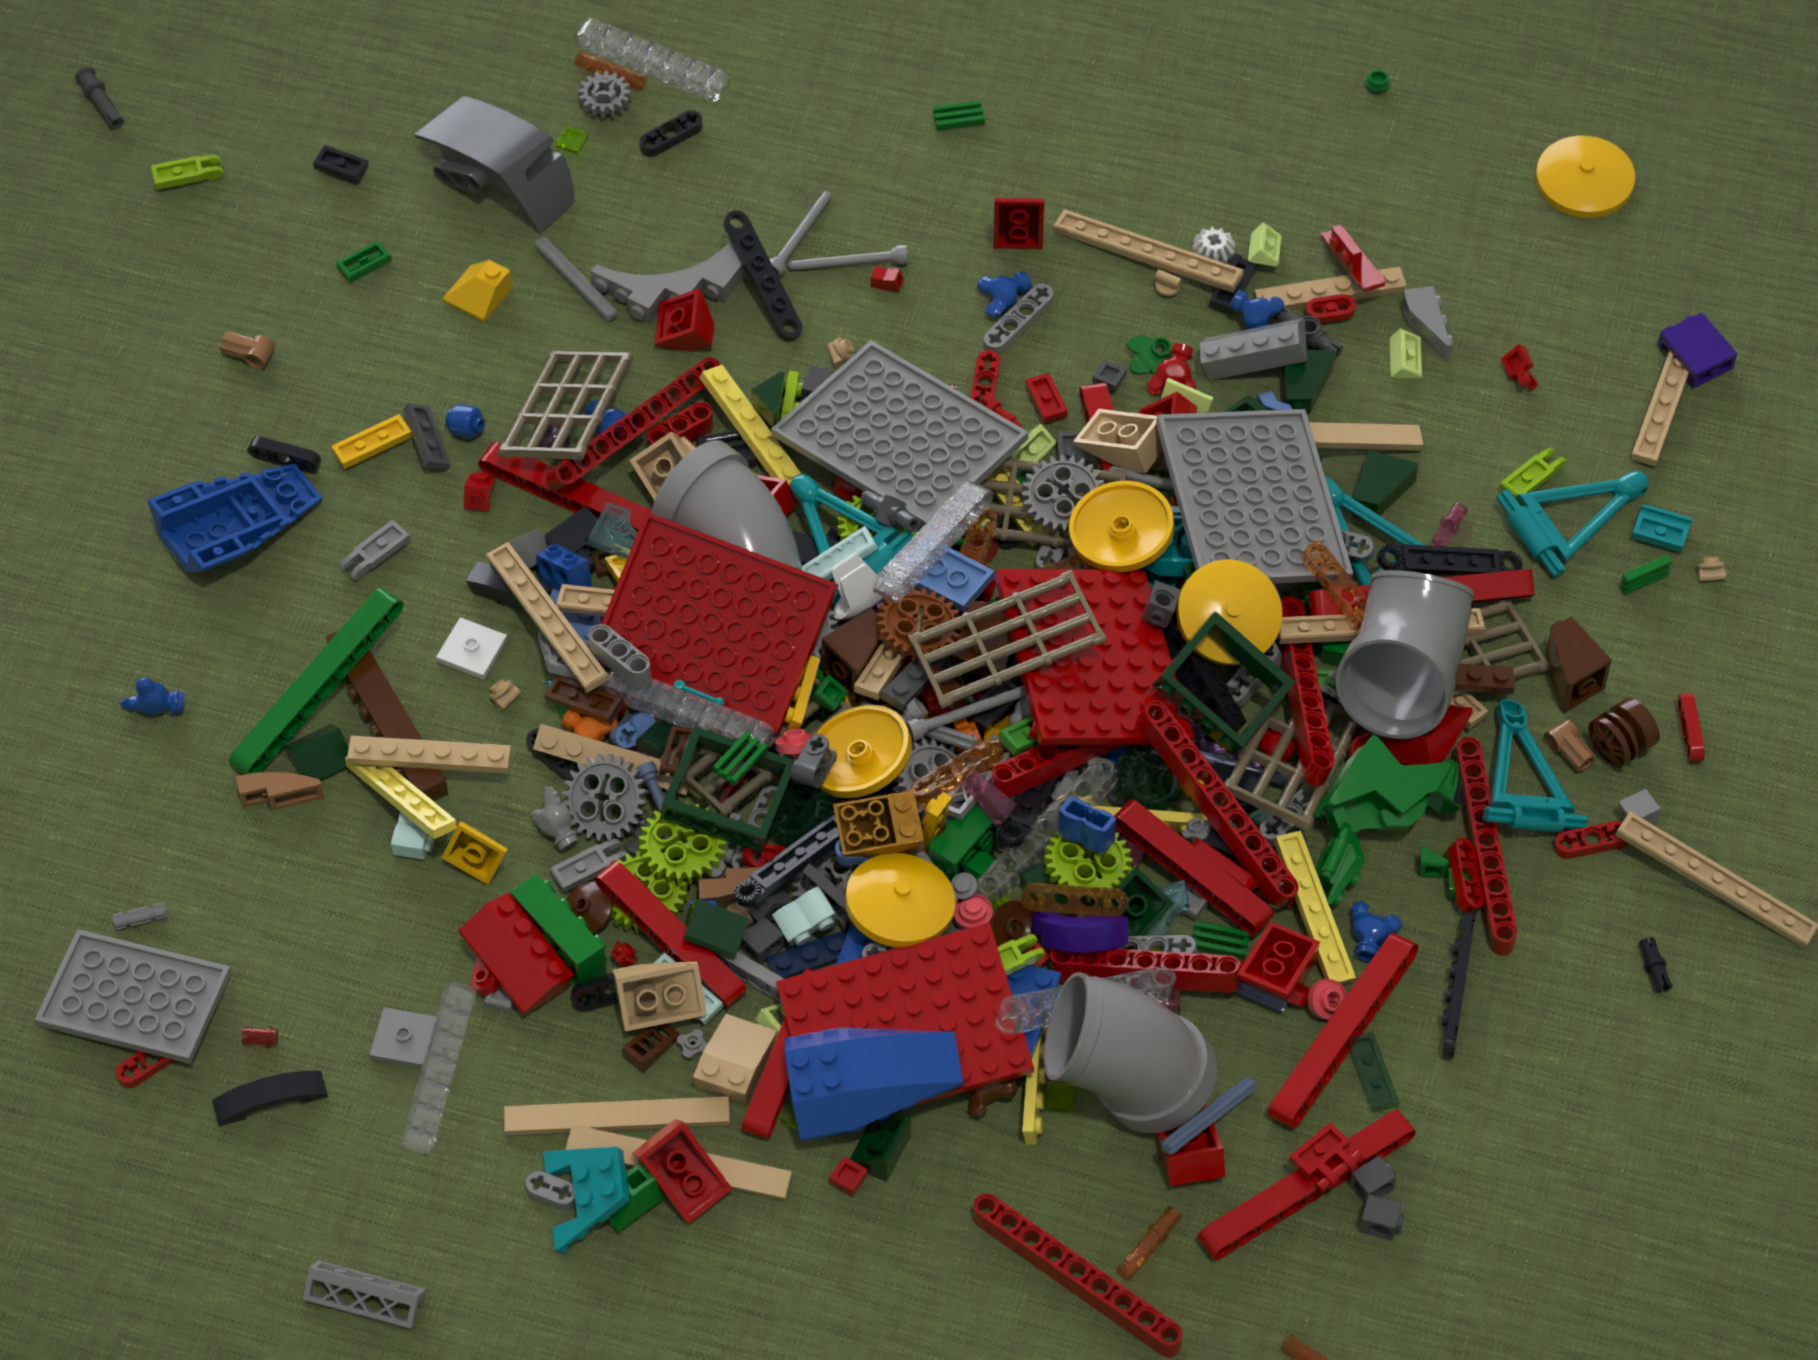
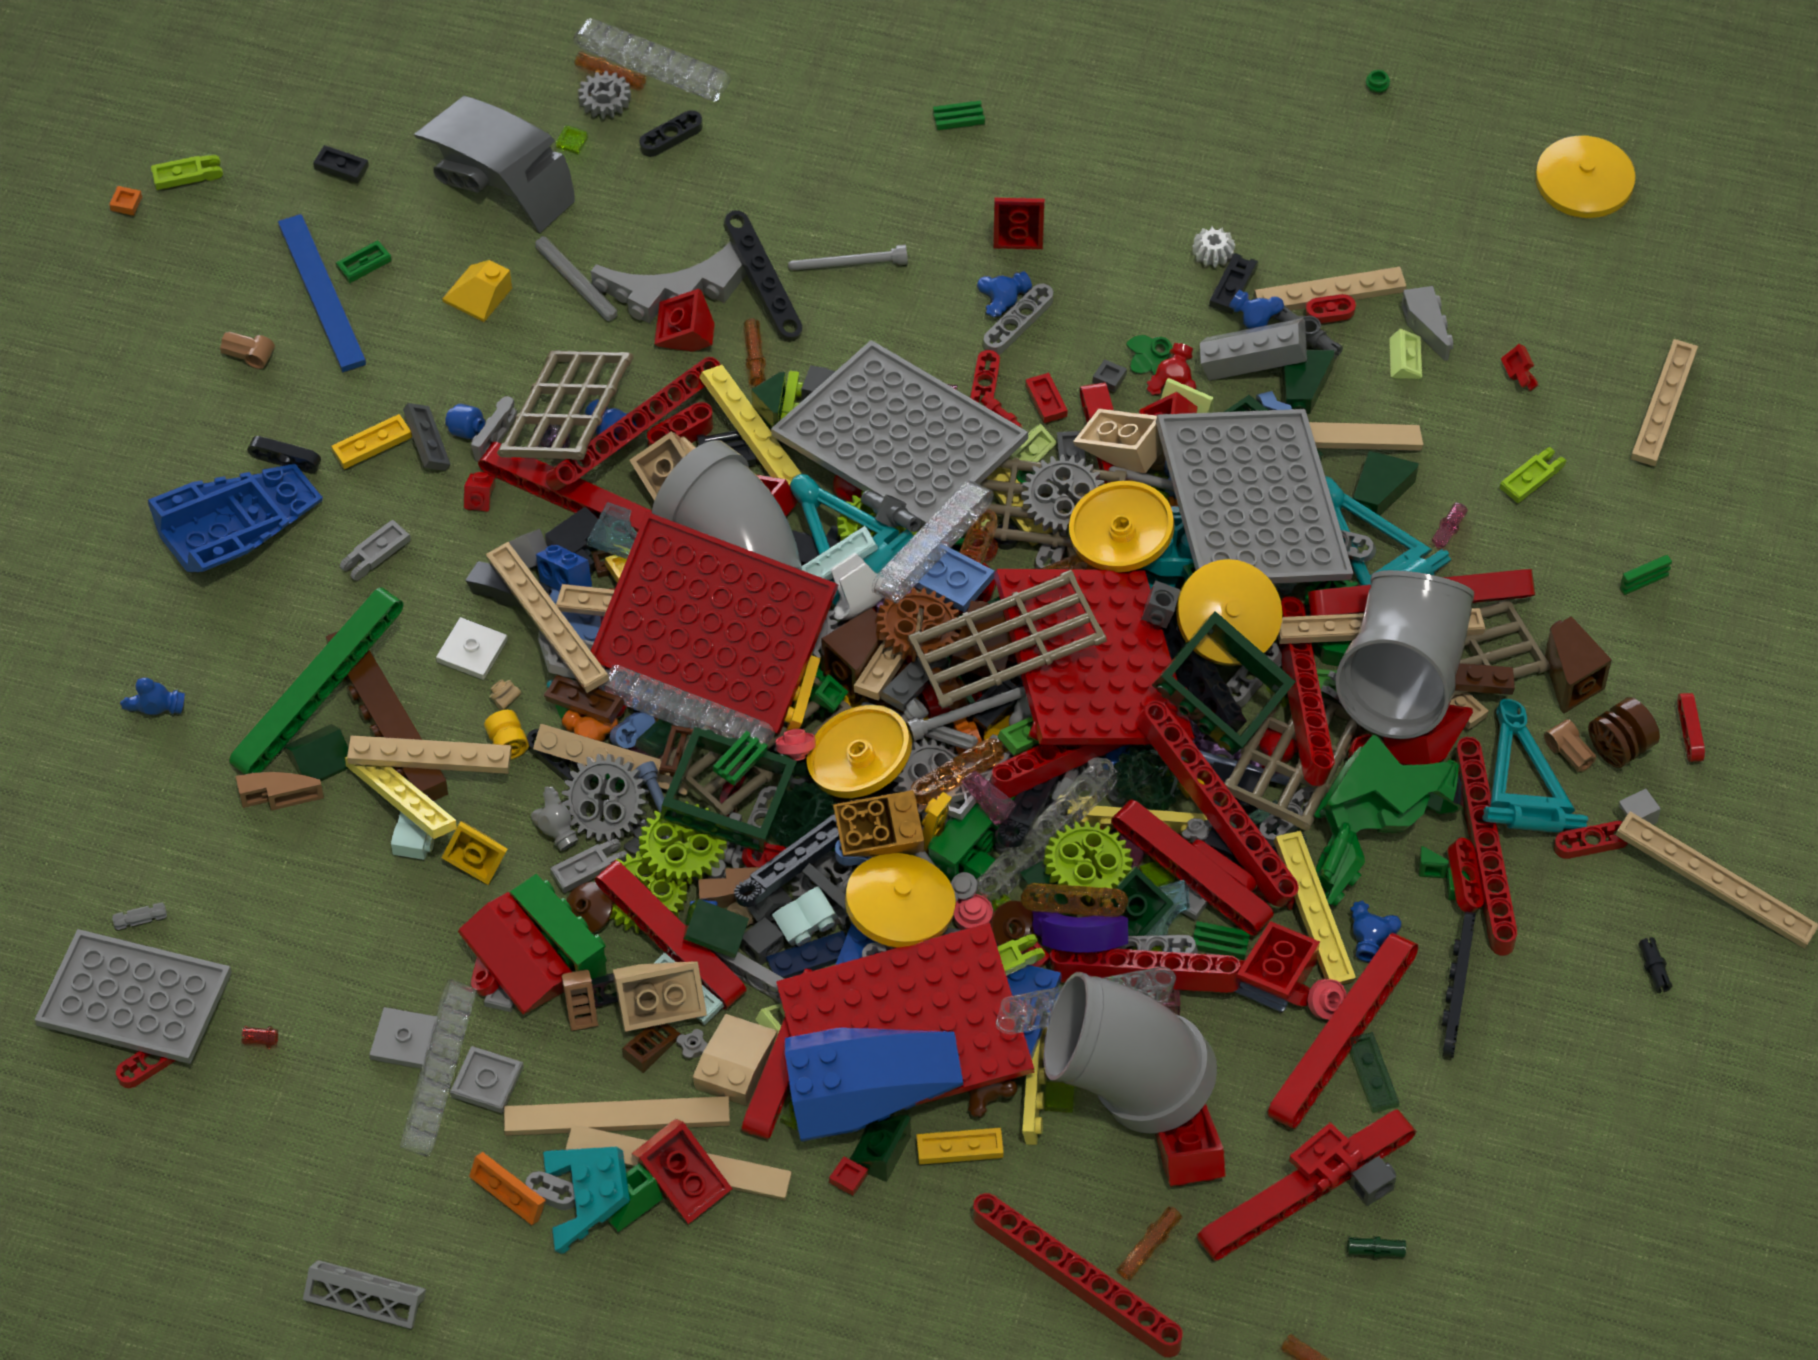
(95, 90): dark grey pin -> none
(125, 200): none -> orange plate
(268, 1092): black slope -> none
(322, 293): none -> blue tile
(486, 1079): none -> light grey plate
(495, 427): none -> light grey hinge
(505, 729): none -> yellow wheel
(507, 1188): none -> orange plate
(578, 983): none -> medium nougat slope
(624, 954): red plate -> none
(630, 666): light grey beam -> none
(680, 684): teal hinge -> none
(755, 361): none -> clear orange pin
(779, 261): light grey piece -> none
(813, 764): dark grey piece -> none
(840, 351): tan plate -> none
(886, 279): red piece -> none
(960, 1146): none -> yellow plate
(1086, 825): blue brick -> none
(1148, 251): tan tile -> none
(1157, 874): none -> clear neon green tile
(1167, 284): tan plate -> none
(1208, 1116): sand blue axle -> none
(1264, 246): yellowish green slope -> none
(1335, 588): clear orange beam -> none
(1353, 259): red bracket -> none
(1376, 1247): none -> dark green pin
(1381, 1217): dark grey brick -> none
(1446, 559): black plate -> none
(1541, 534): teal piece -> none
(1661, 528): teal plate -> none
(1698, 349): dark purple panel -> none
(1711, 569): tan plate -> none

